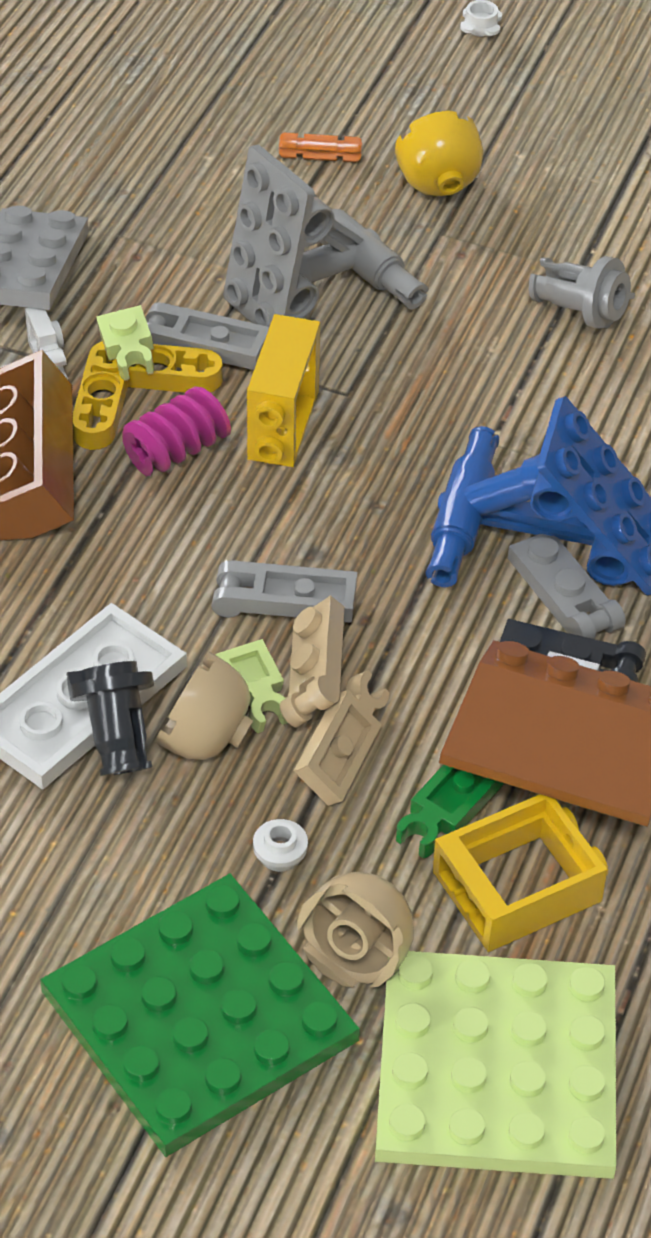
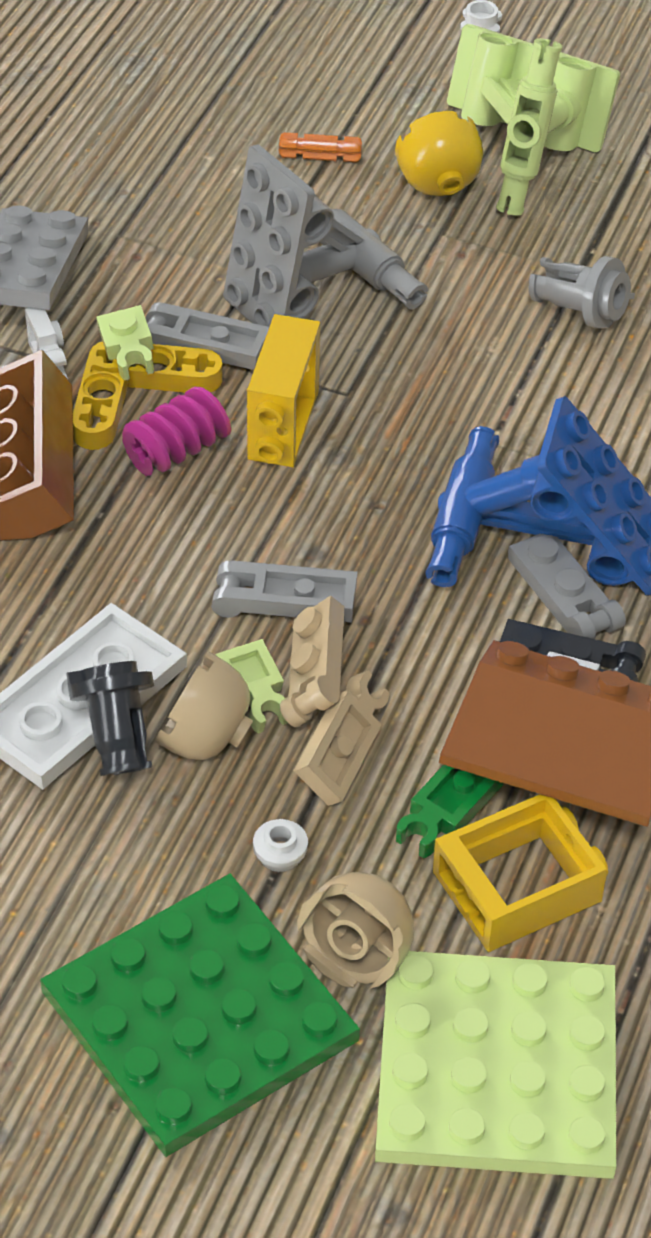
(539, 94): none -> yellowish green plate

